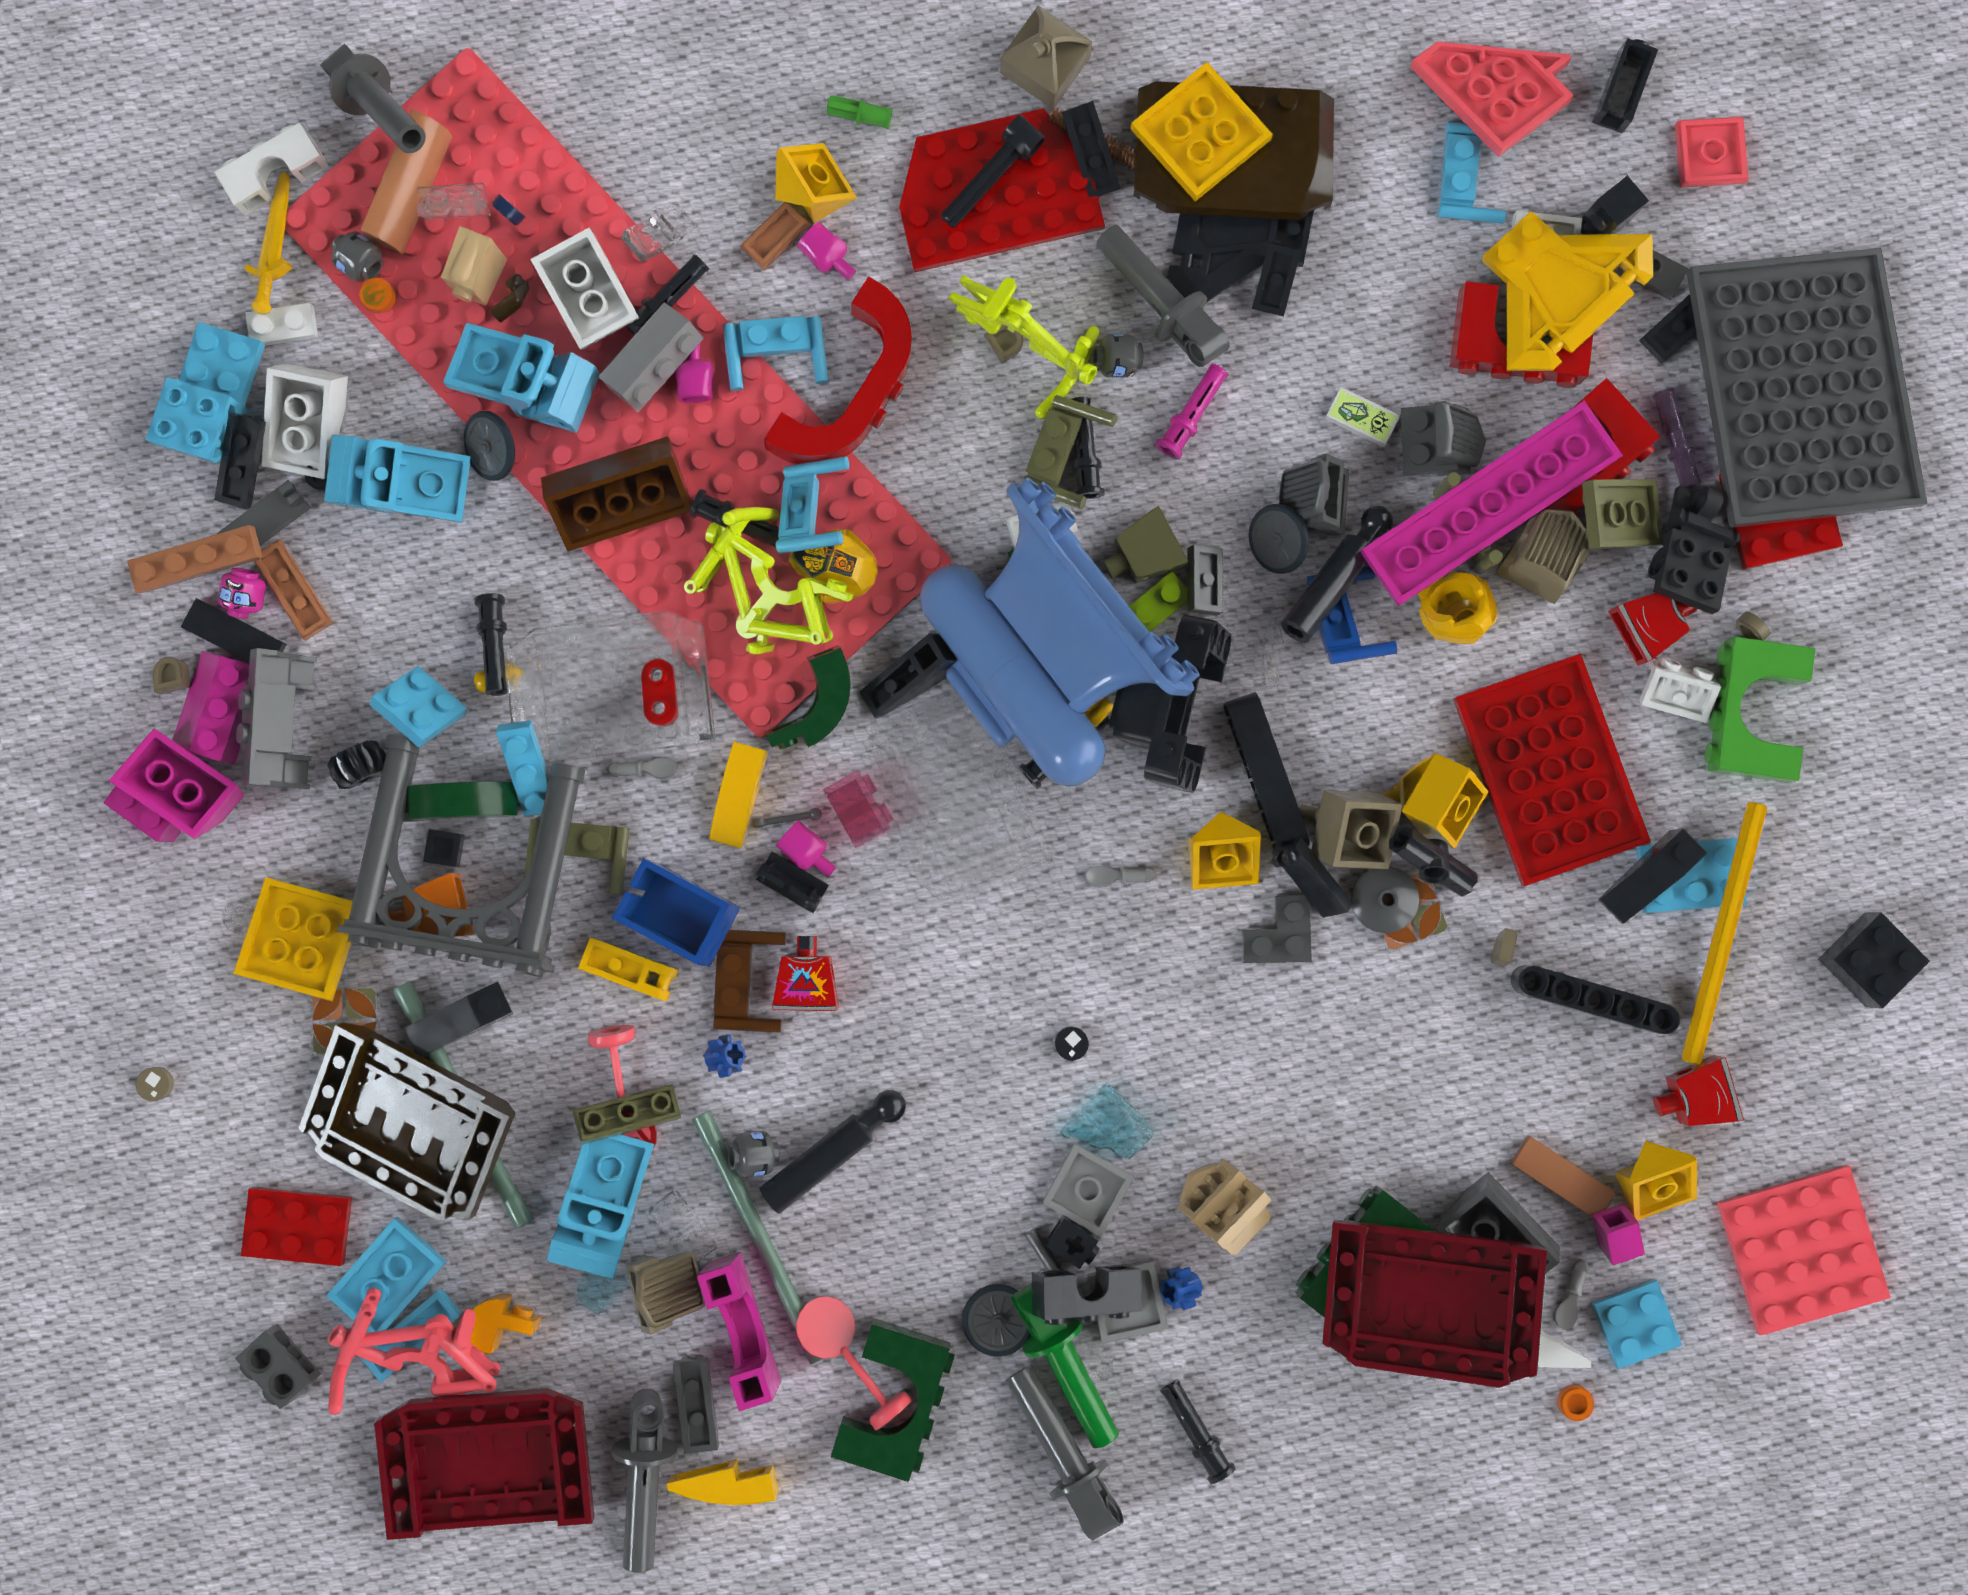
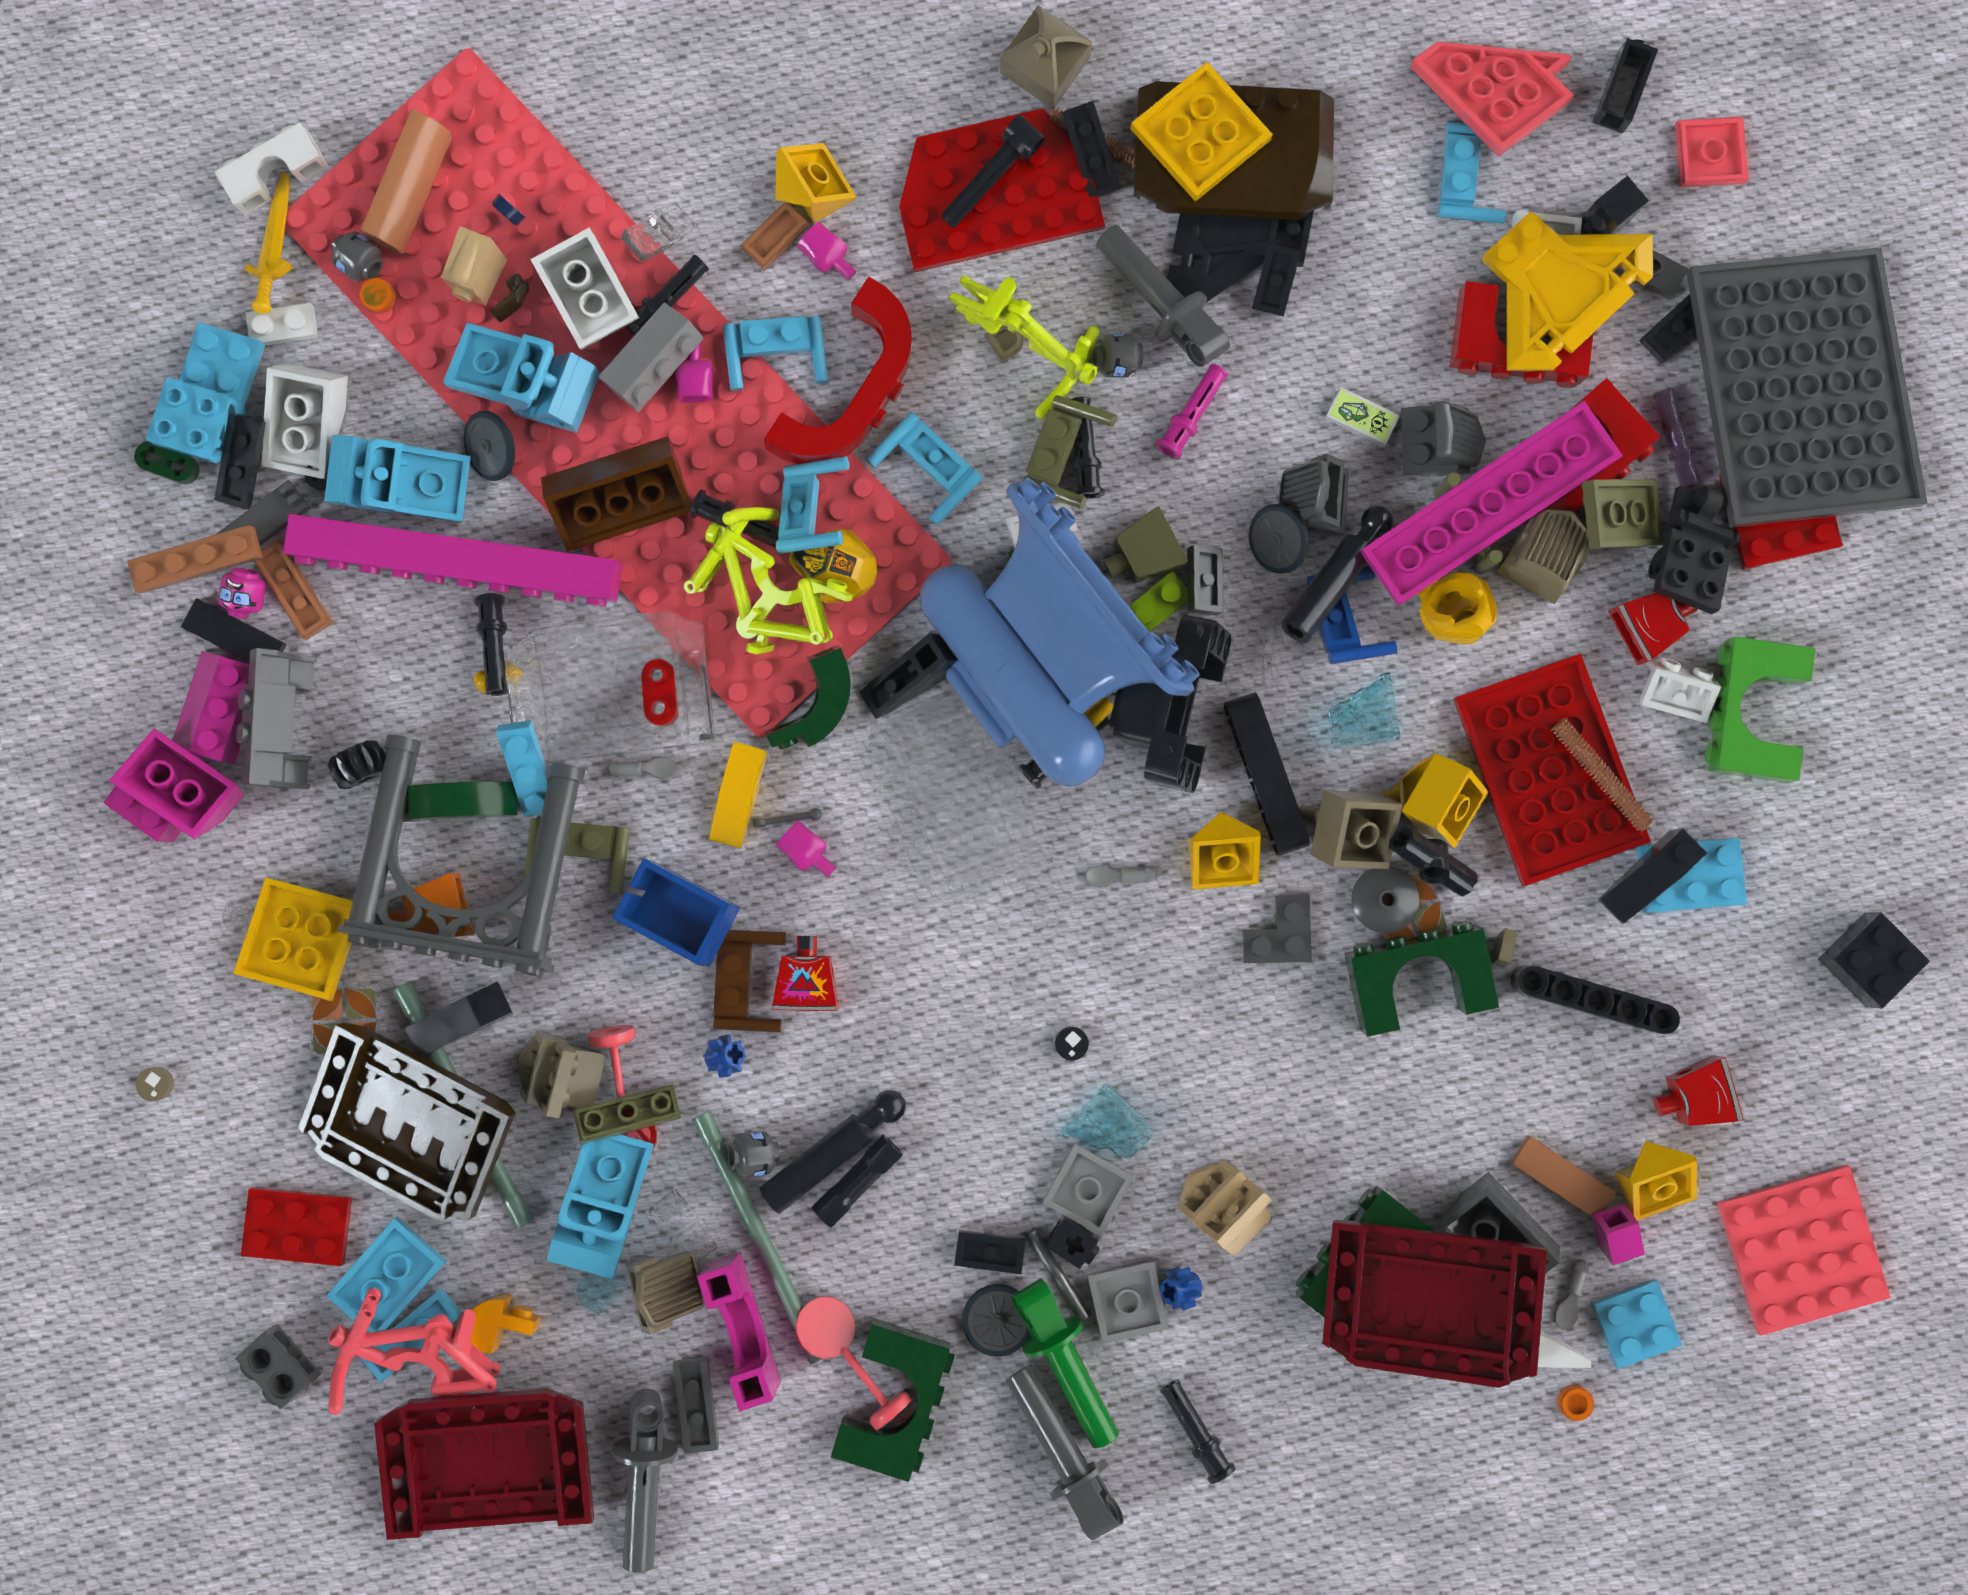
(164, 469): none -> dark green beam
(170, 675): dark tan tile -> none
(361, 87): dark grey piece -> none
(418, 706): medium azure plate -> none
(443, 848): black plate -> none
(453, 201): clear hinge -> none
(454, 559): none -> dark pink brick
(558, 1073): none -> dark tan piece
(627, 968): yellow plate -> none
(726, 1484): yellow slope -> none
(792, 882): black hinge -> none
(857, 1180): none -> black axle
(858, 809): clear pink brick -> none
(859, 111): bright green axle -> none
(934, 458): none -> medium azure plate
(990, 1252): none -> black plate
(1114, 1293): black arch -> none
(1311, 878): black hinge -> none
(1352, 720): none -> clear light blue slope
(1375, 969): none -> dark green arch
(1602, 774): none -> nougat axle
(1724, 932): yellow axle -> none
(1752, 626): dark tan tile -> none

